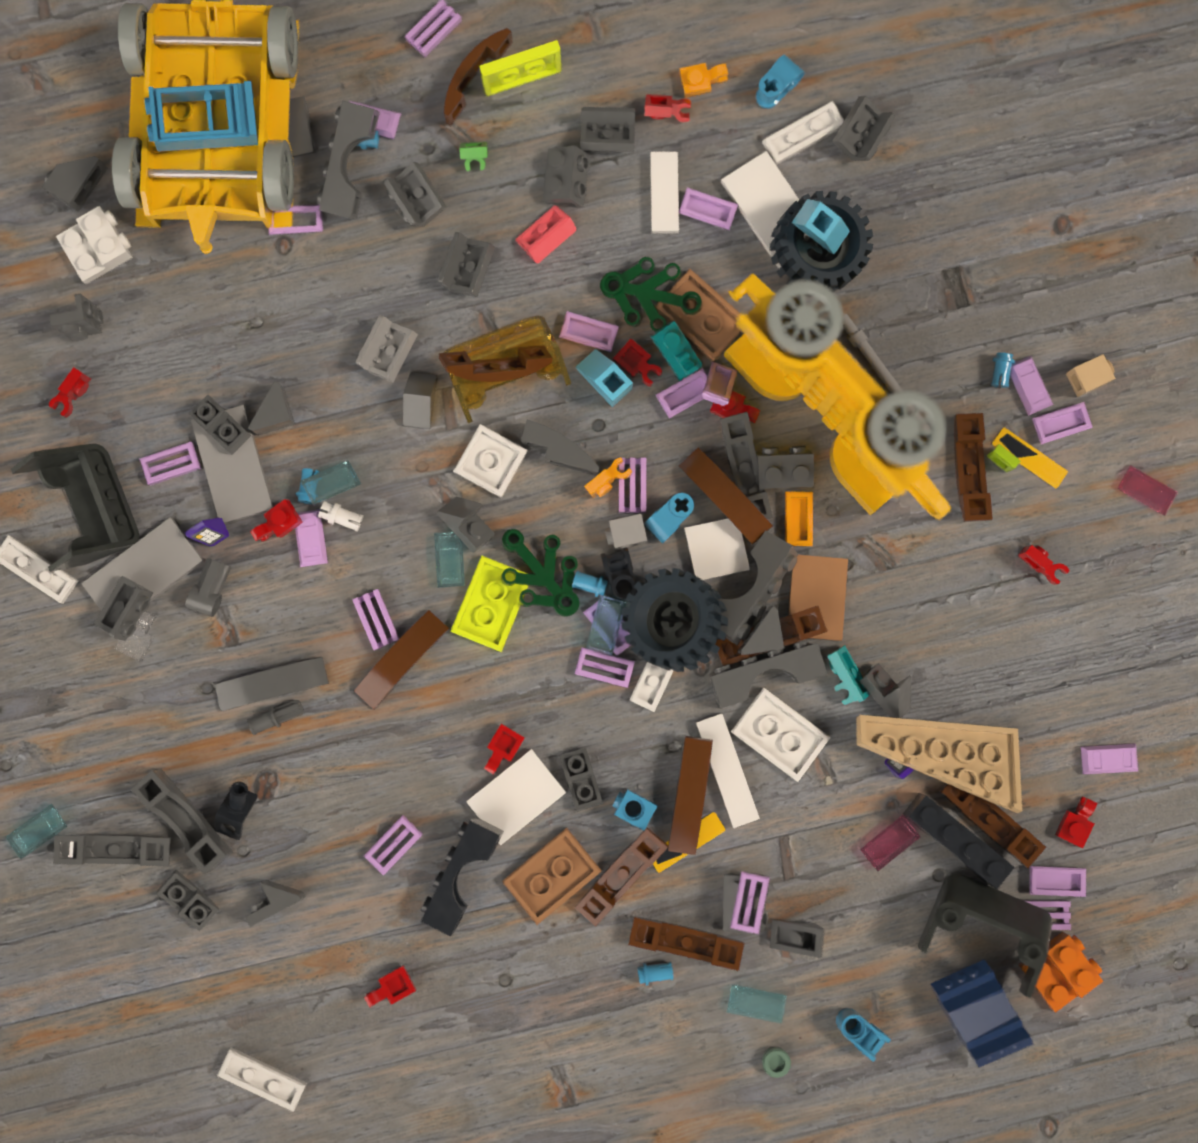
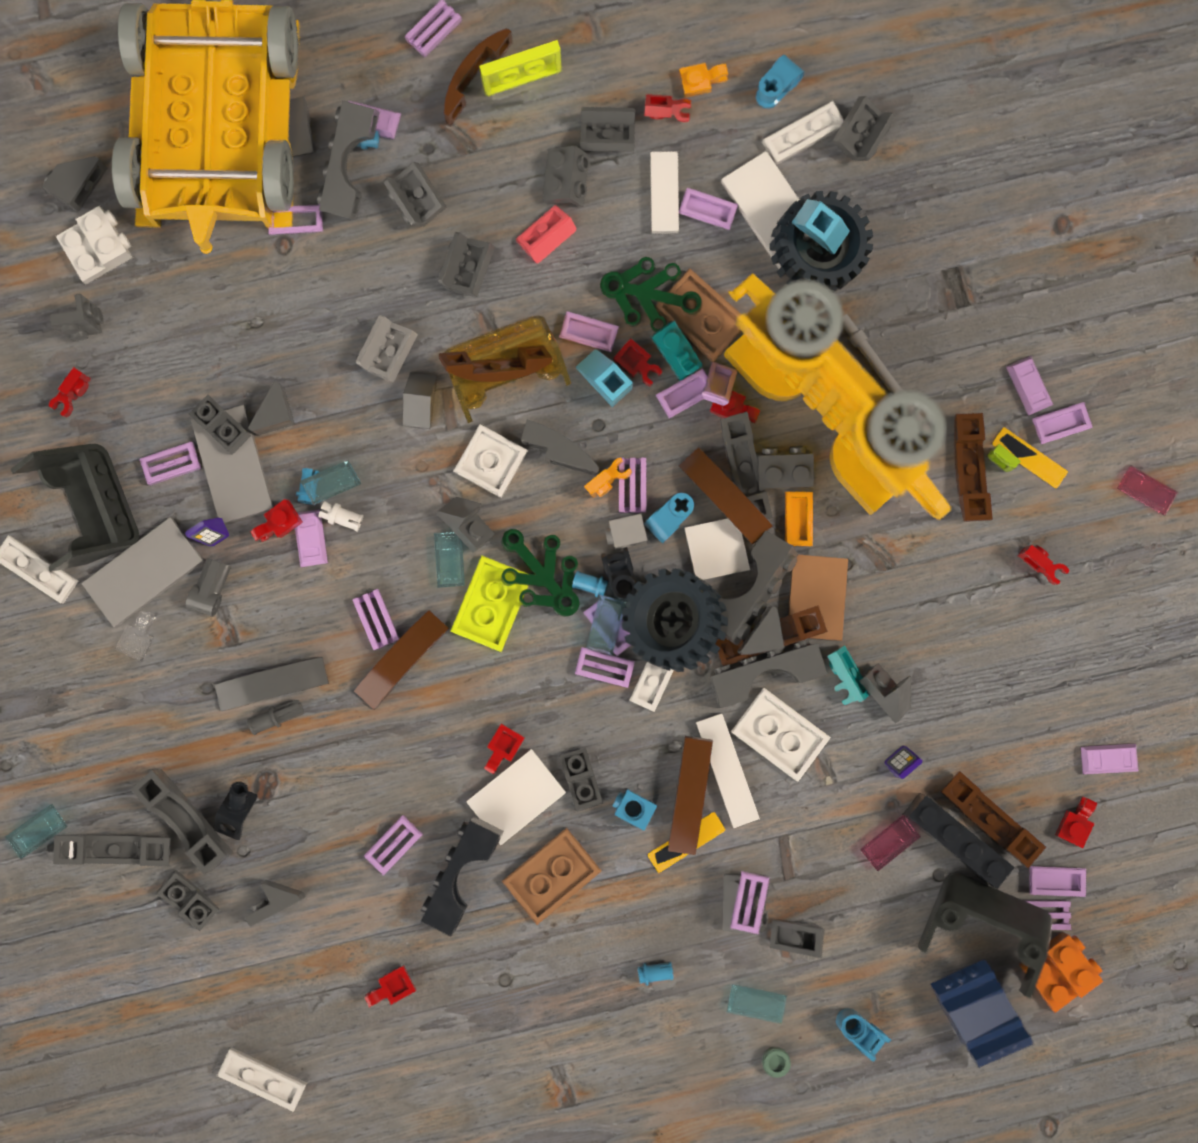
(124, 609): dark grey bracket -> none
(239, 111): dark azure door -> none
(474, 151): bright green tile -> none
(621, 876): reddish brown slope -> none
(686, 942): reddish brown slope -> none
(962, 755): tan wing -> none
(1002, 368): dark azure pin -> none
(1091, 375): tan brick -> none

